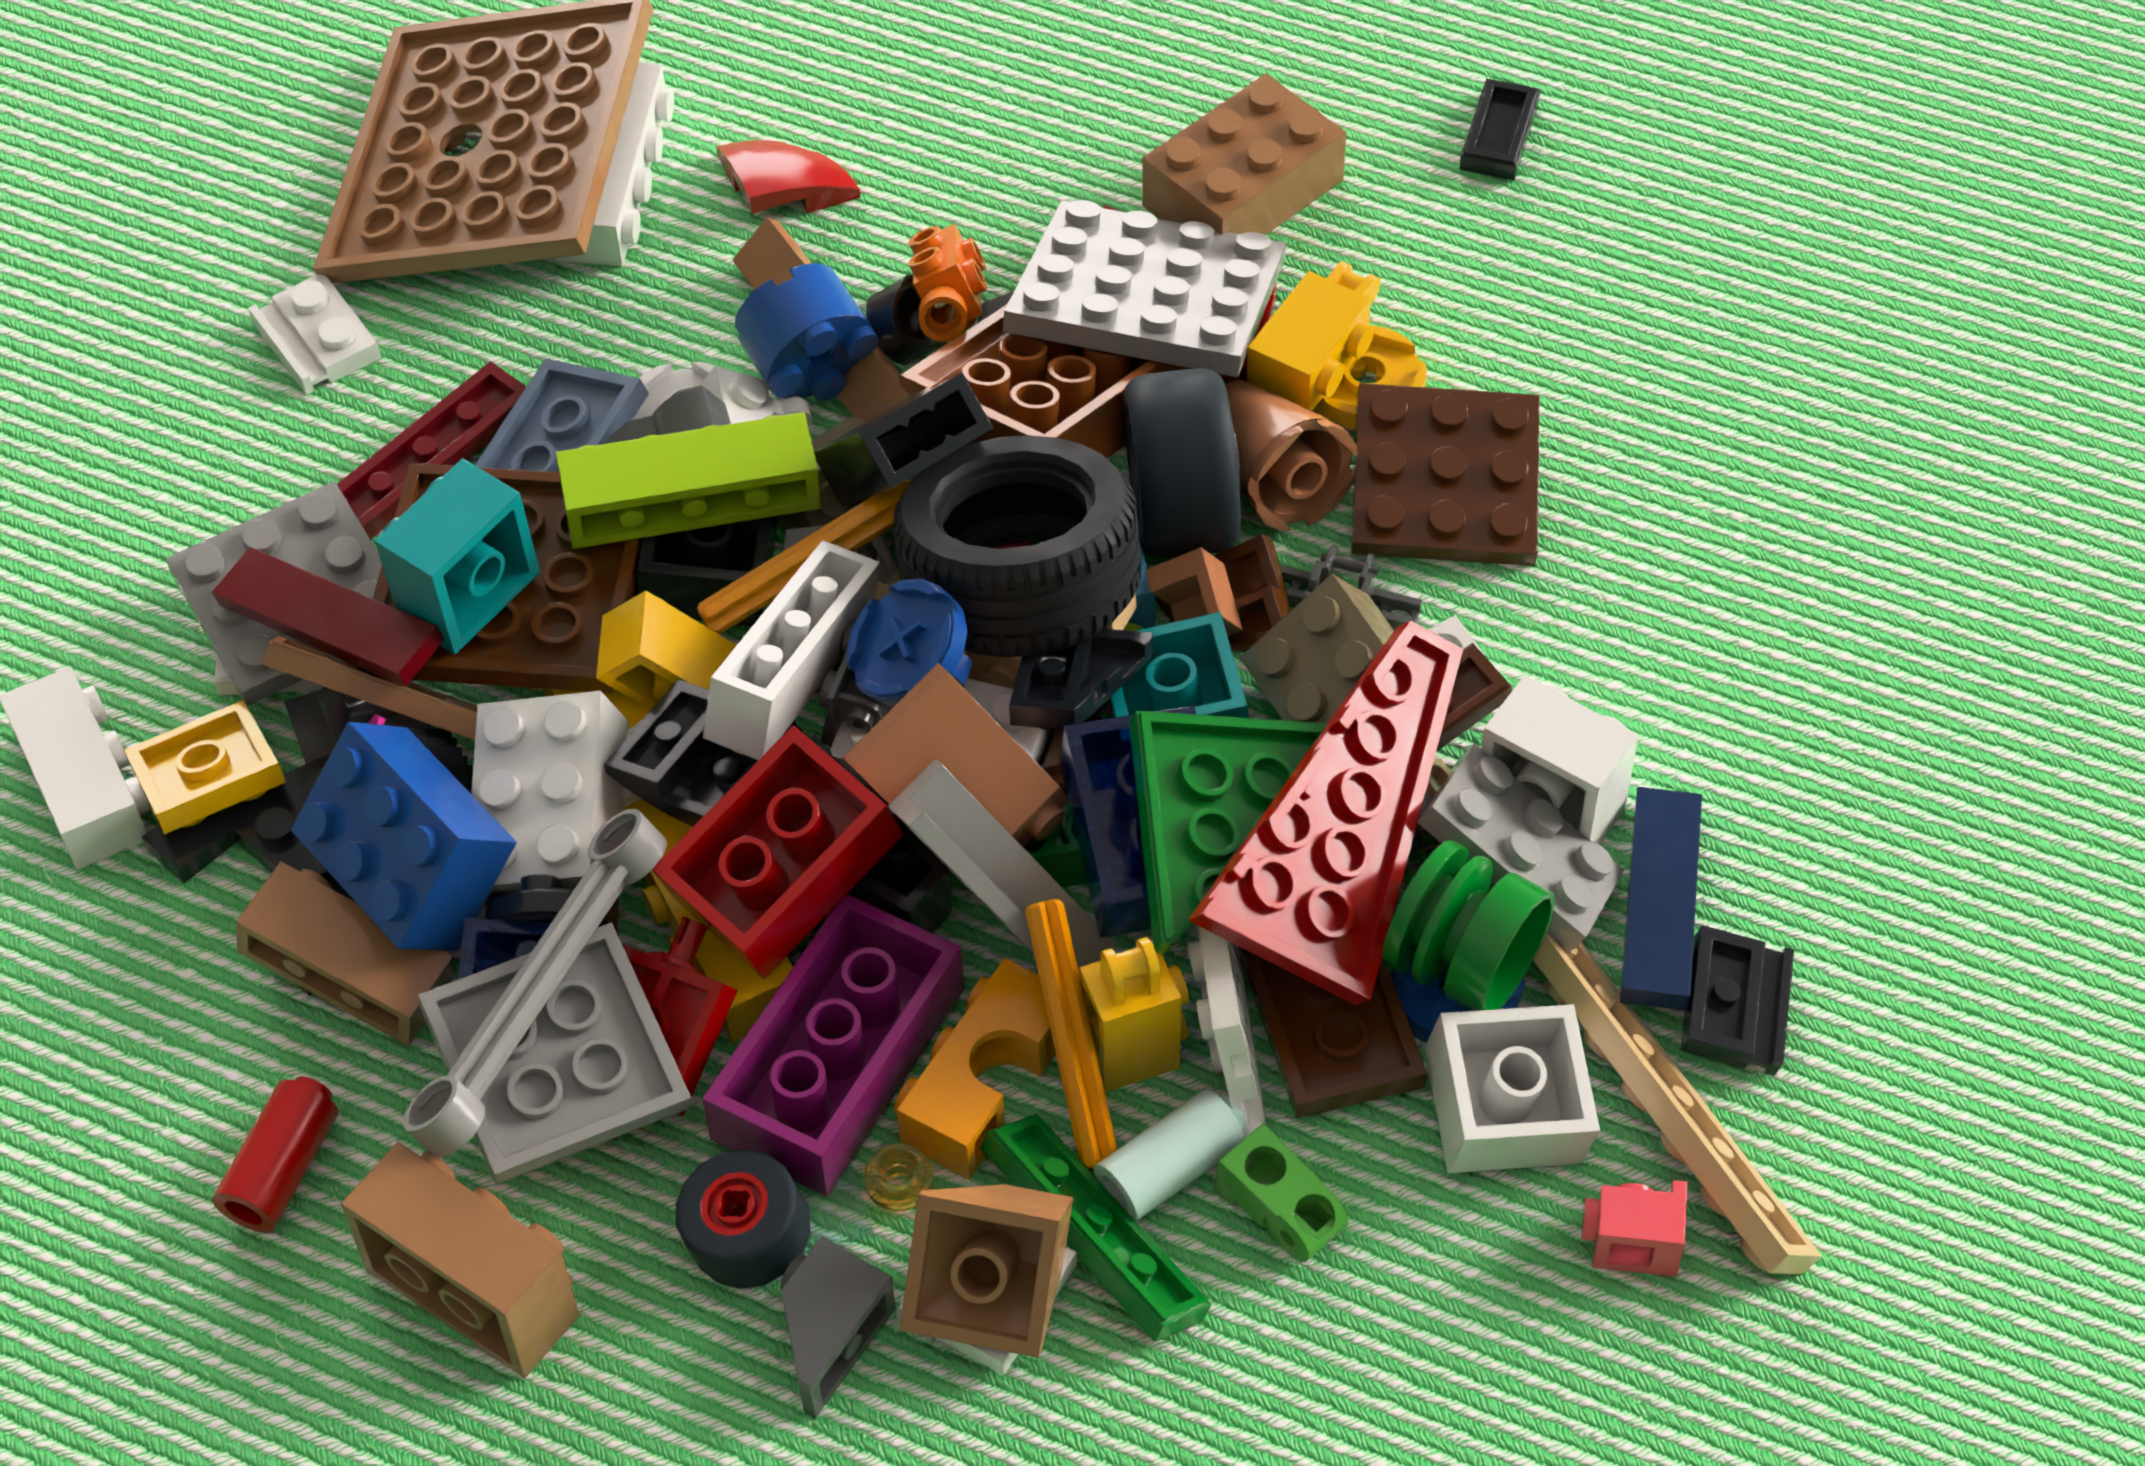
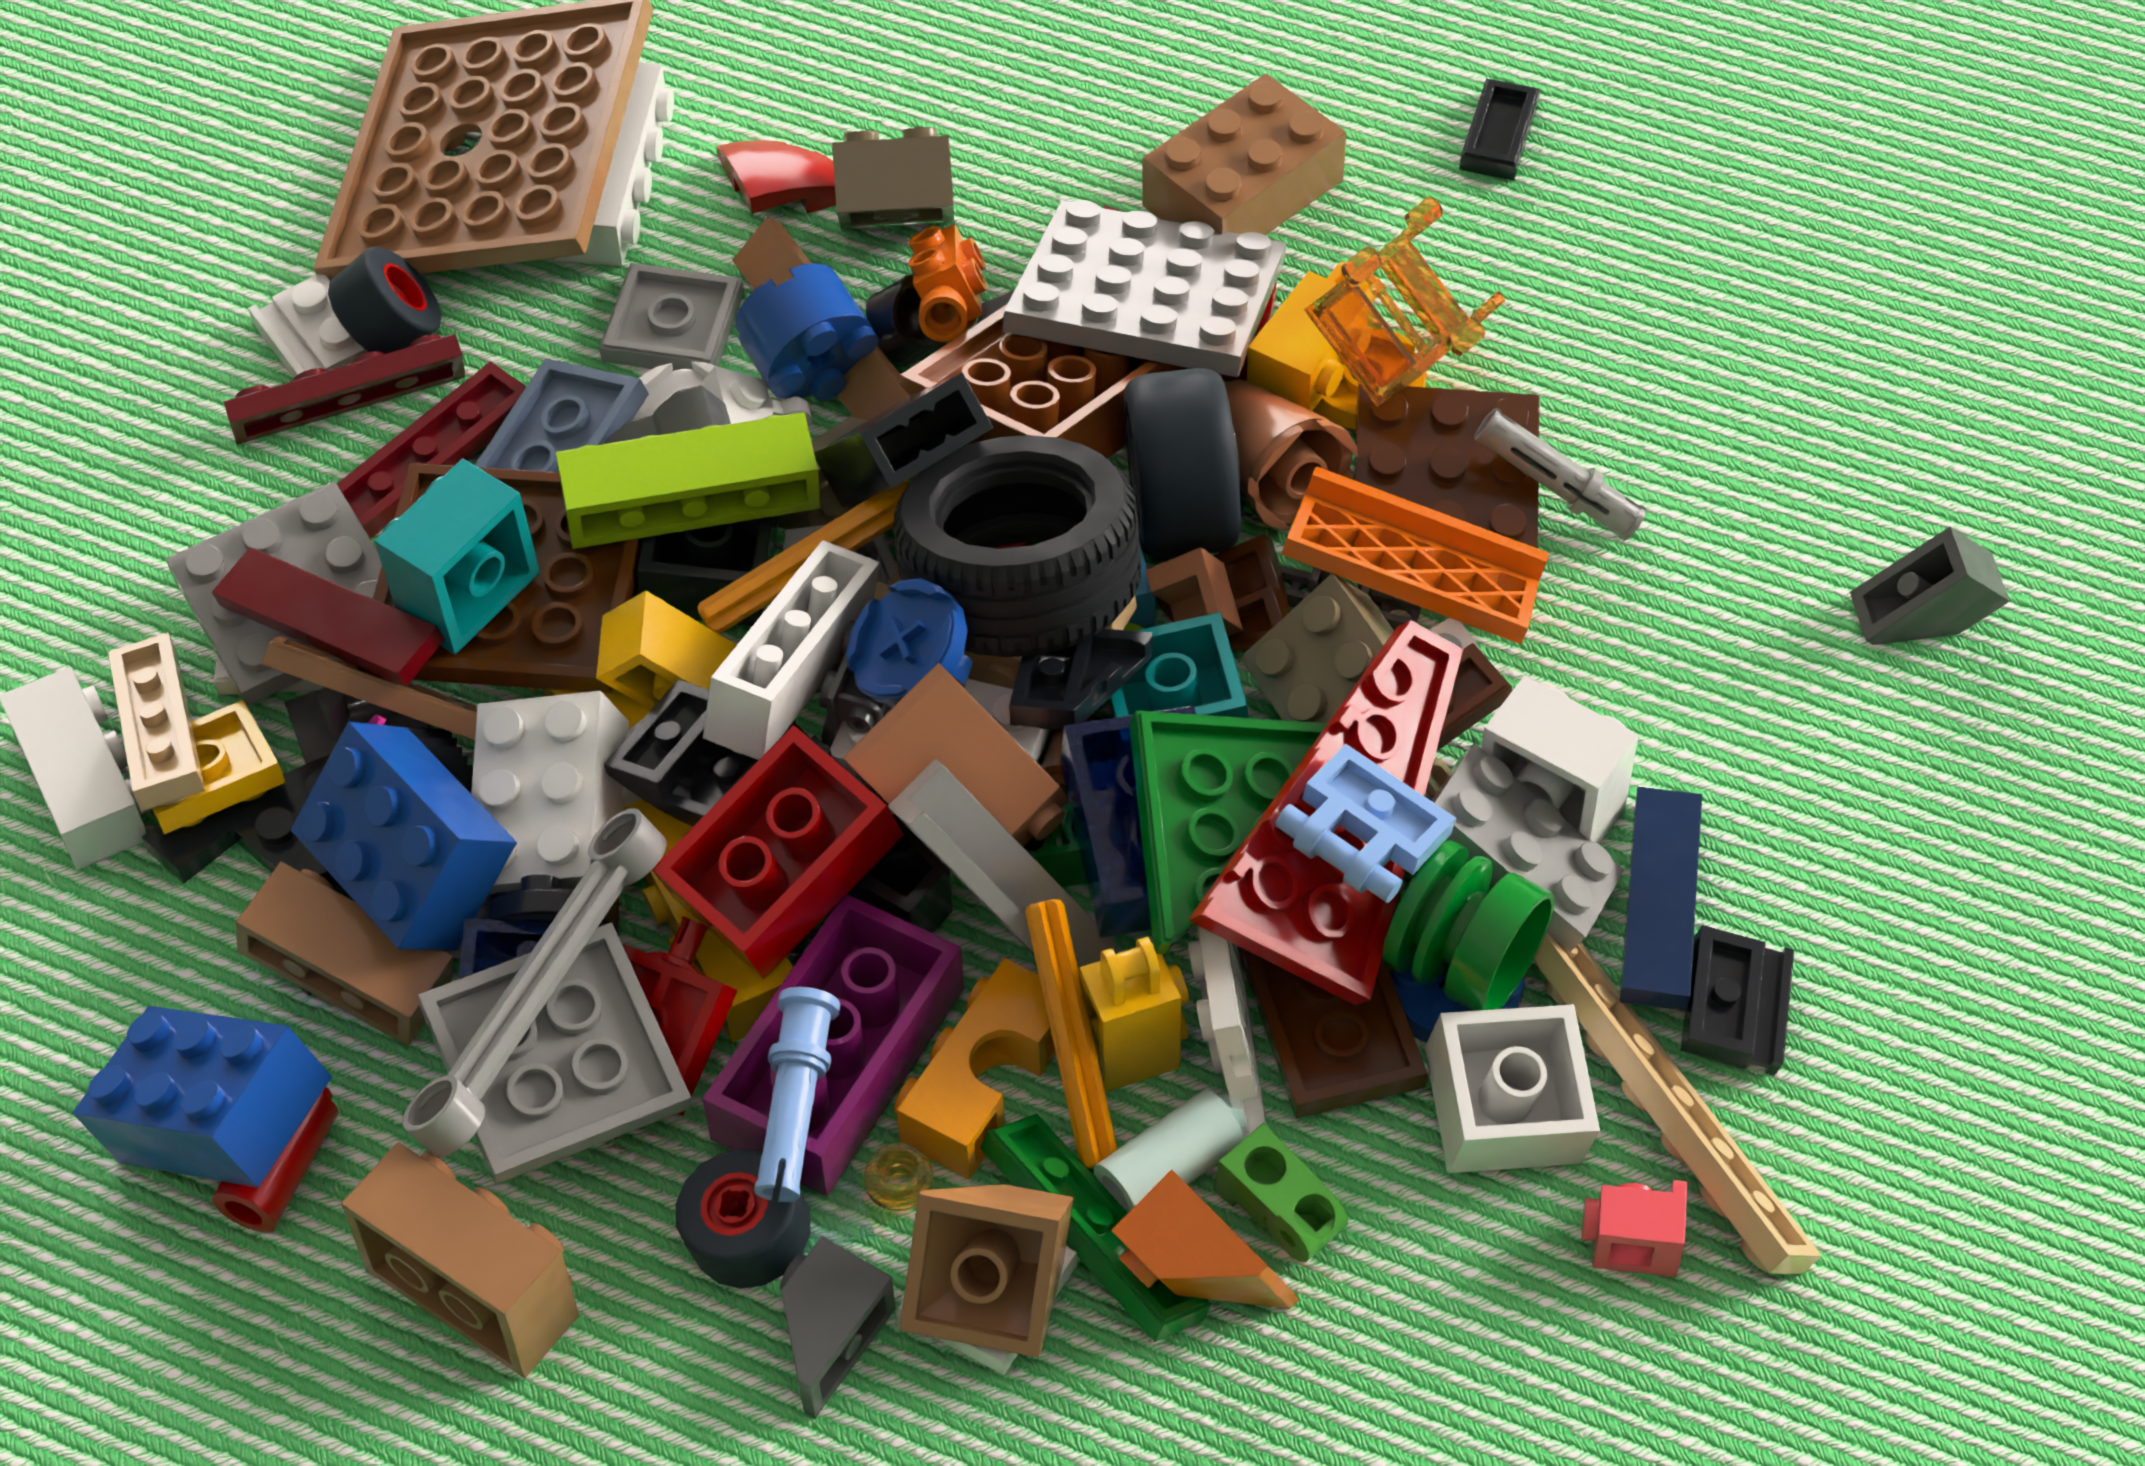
(155, 722): none -> tan plate
(202, 1095): none -> blue brick
(363, 382): none -> dark red plate
(383, 301): none -> black wheel
(671, 318): none -> light grey tile
(798, 1063): none -> light blue pin
(893, 178): none -> dark tan brick
(1194, 1251): none -> orange slope
(1365, 338): none -> clear orange piece
(1375, 808): none -> light blue plate
(1416, 554): none -> orange fence
(1581, 488): none -> light grey pin
(1930, 591): none -> dark grey slope

